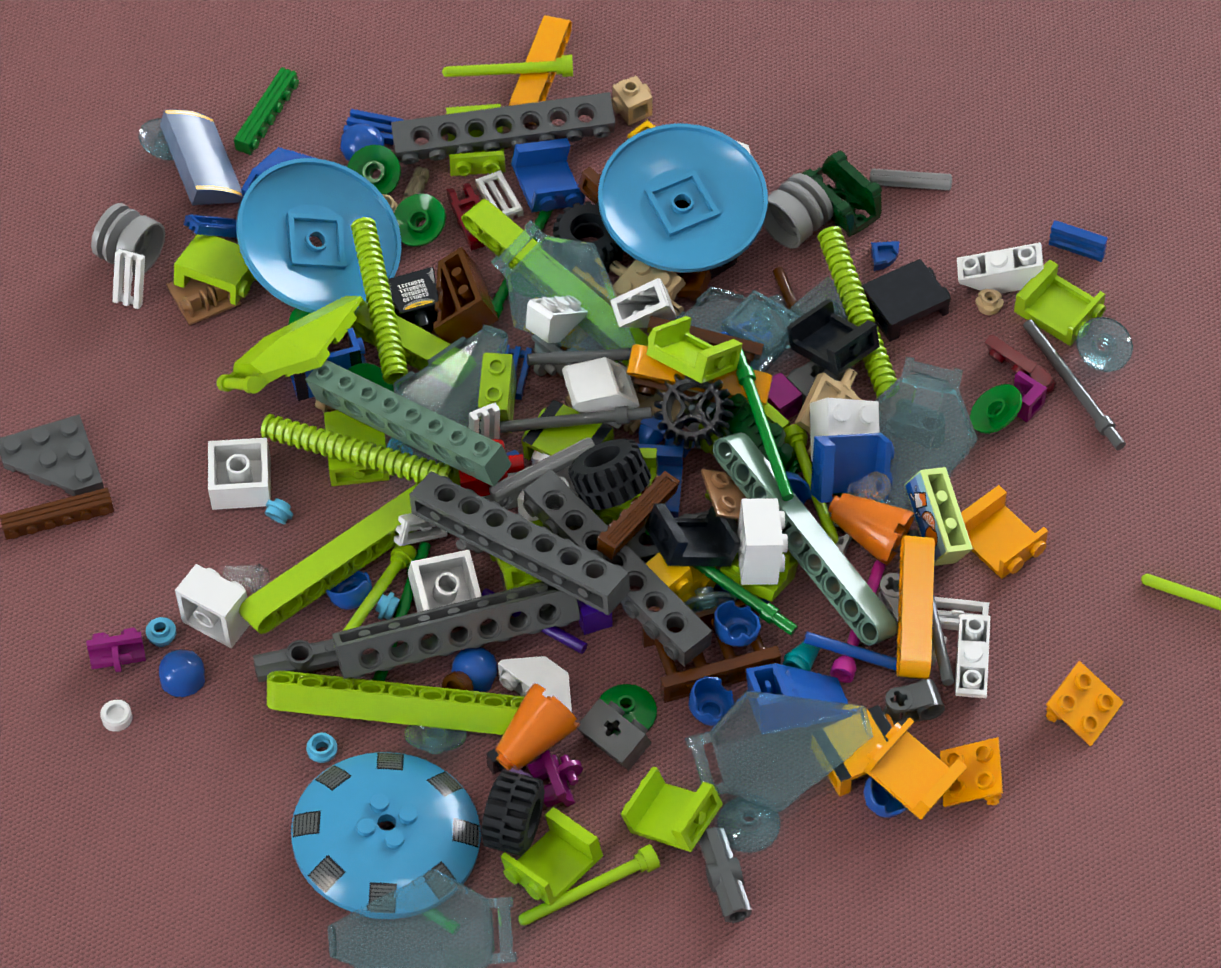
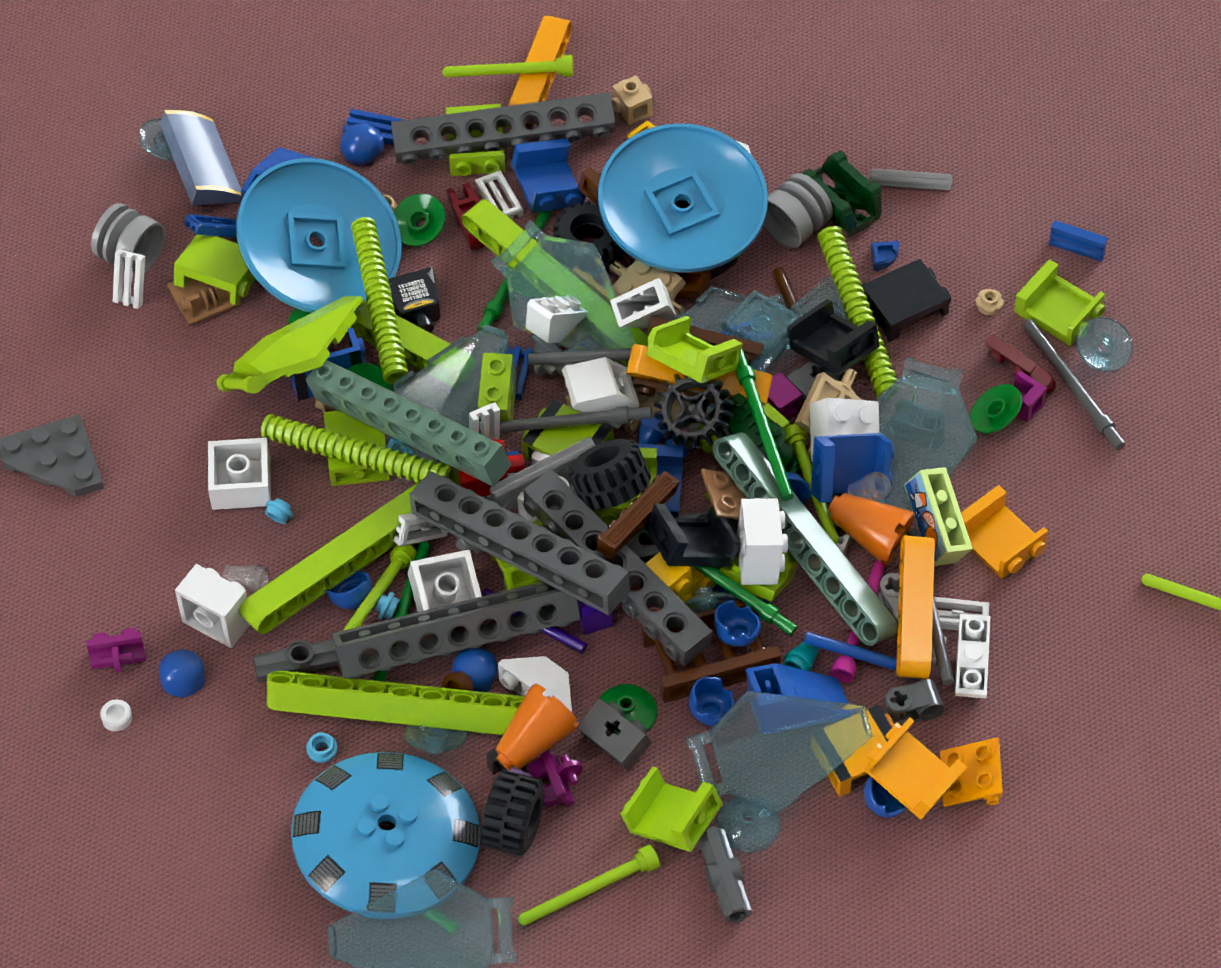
(56, 513): reddish brown piece -> none
(161, 638): medium azure plate -> none
(266, 111): green piece -> none
(375, 158): green dish -> none
(416, 183): dark tan axle -> none
(463, 298): reddish brown wedge -> none
(555, 859): lime panel -> none
(1001, 269): white slope -> none
(1083, 703): light orange hinge -> none

